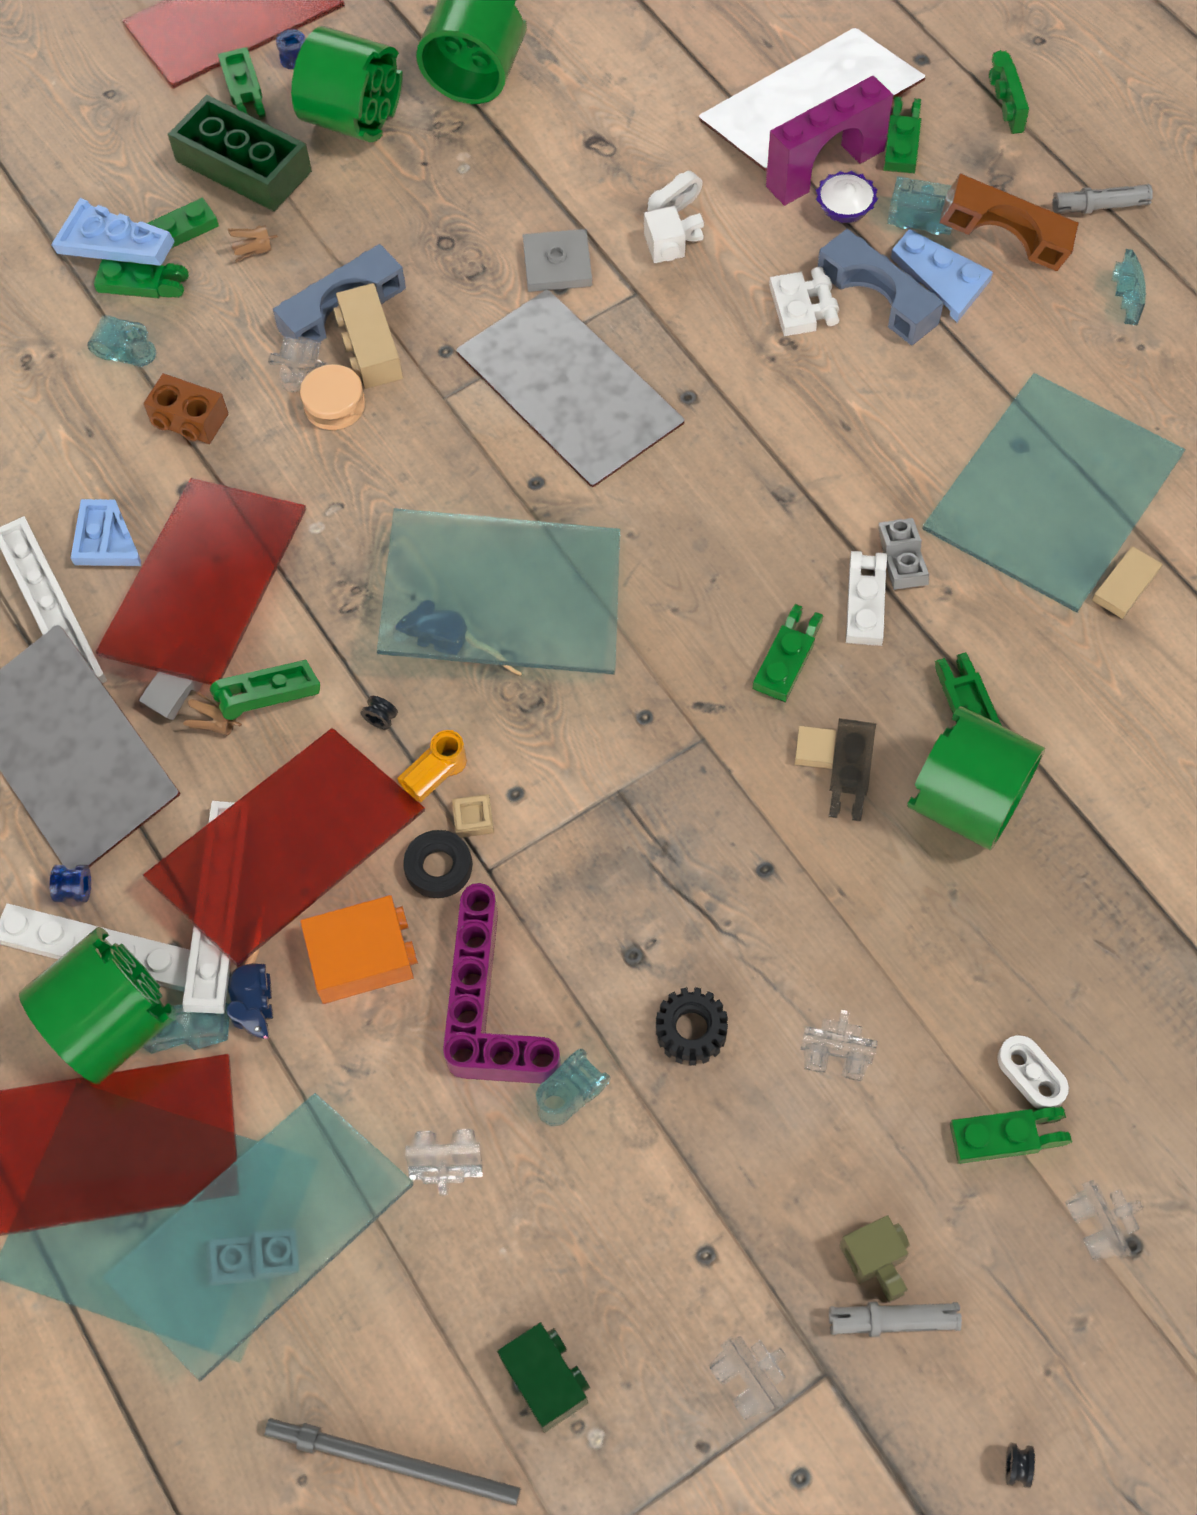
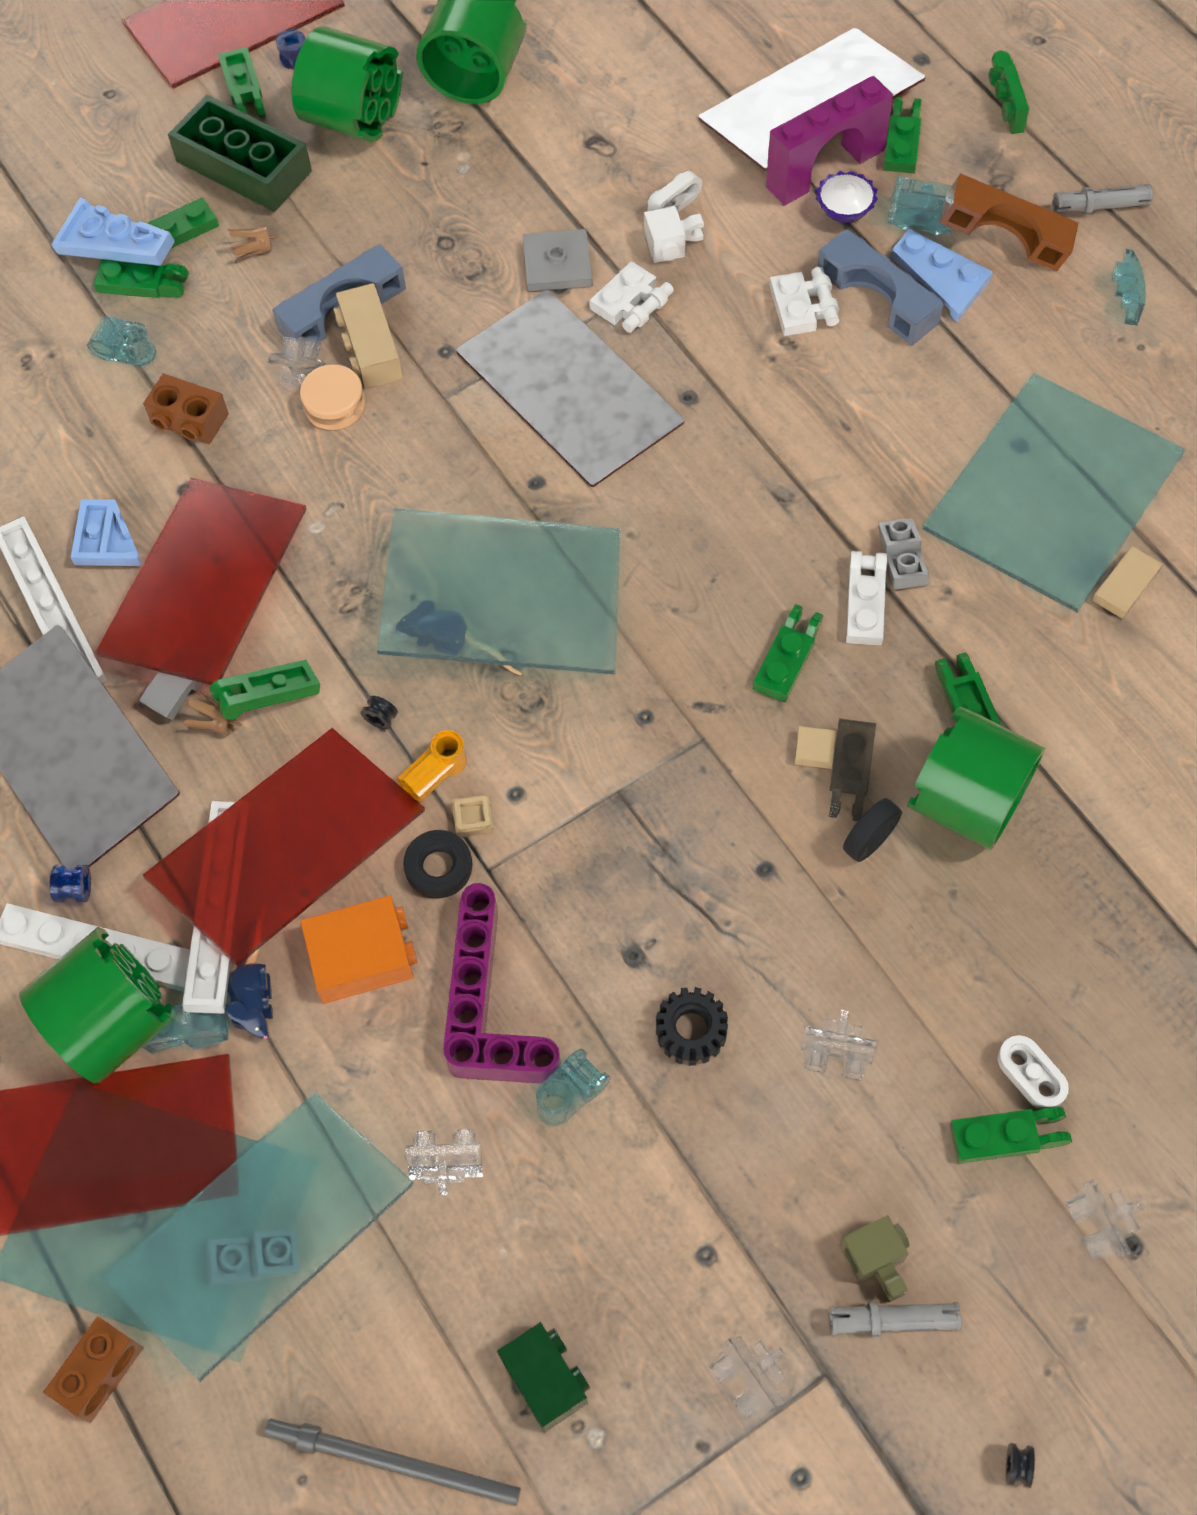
(93, 1370): none -> dark orange brick
(625, 291): none -> white plate
(872, 830): none -> black tyre

